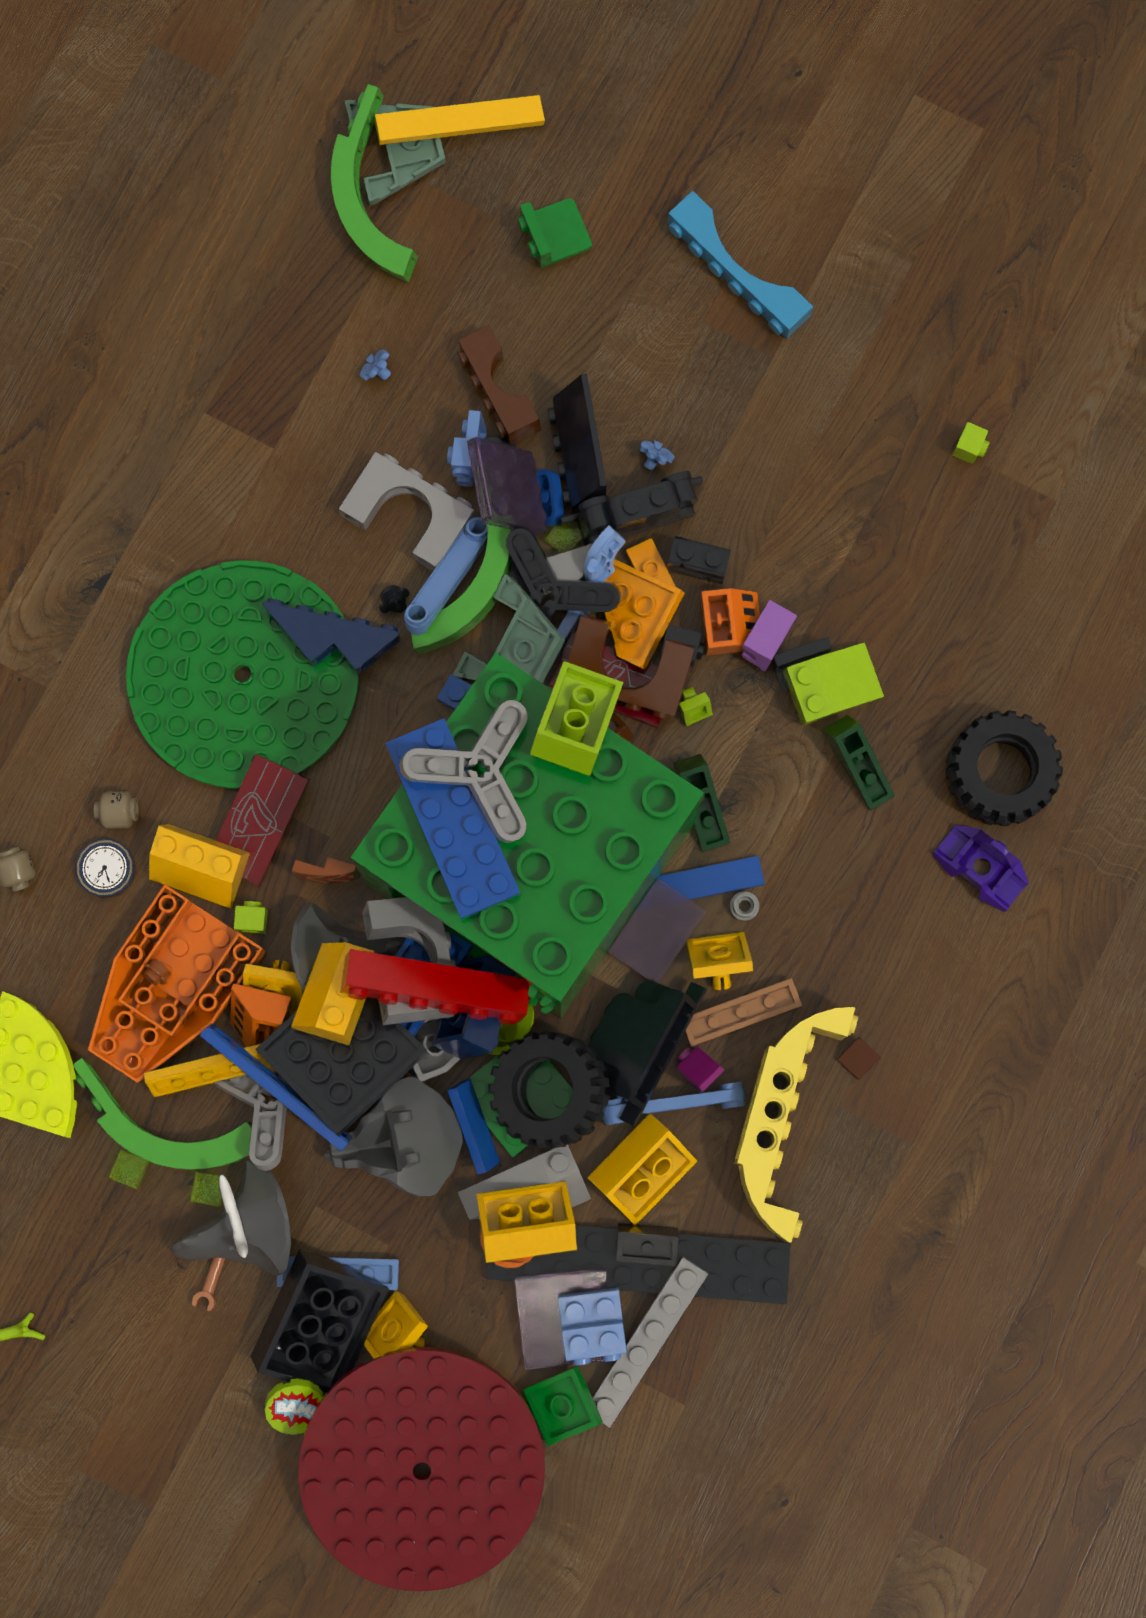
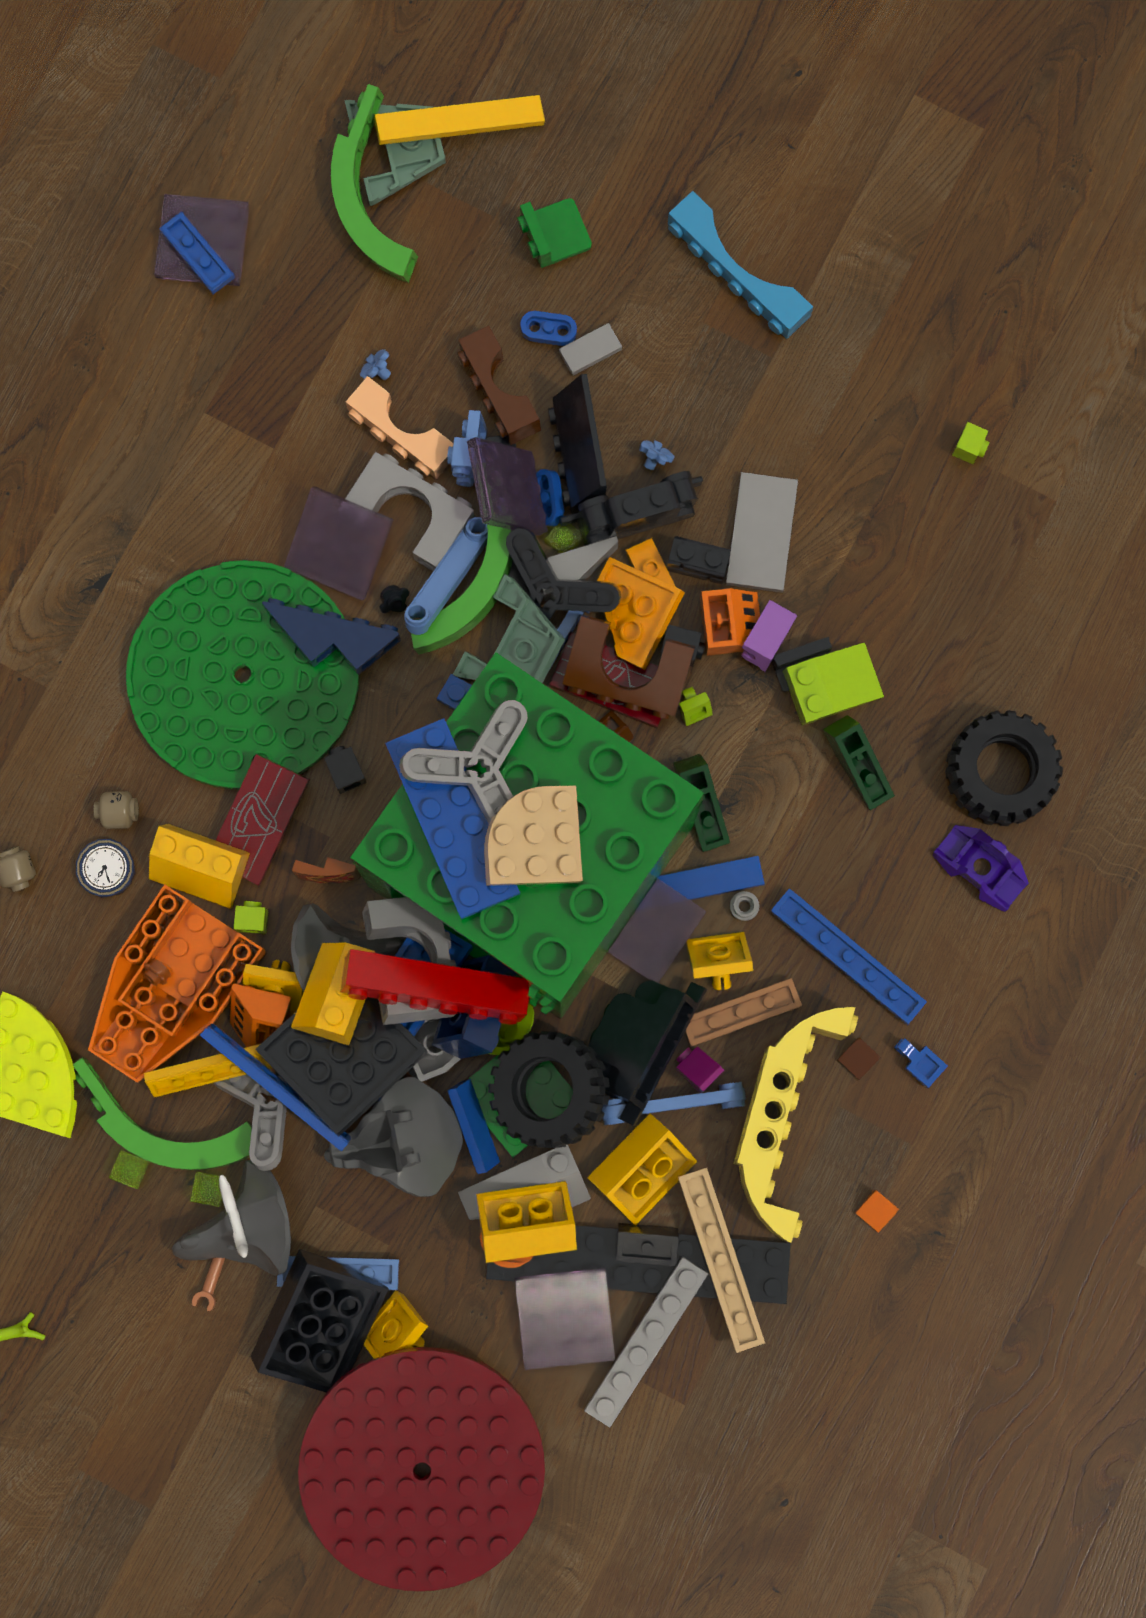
(197, 253): none -> blue tile
(218, 221): none -> clear purple plate
(292, 1405): tile -> none
(338, 543): none -> plate
(344, 769): none -> black brick
(371, 406): none -> light nougat arch
(535, 839): none -> tan plate
(549, 326): none -> blue plate
(562, 1405): green plate -> none
(576, 718): lime slope -> none
(590, 349): none -> light grey tile
(592, 1325): medium blue plate -> none
(600, 558): light blue tile -> none
(721, 1260): none -> tan plate
(762, 532): none -> light grey tile
(848, 956): none -> blue plate
(876, 1211): none -> orange slope
(923, 1064): none -> blue plate

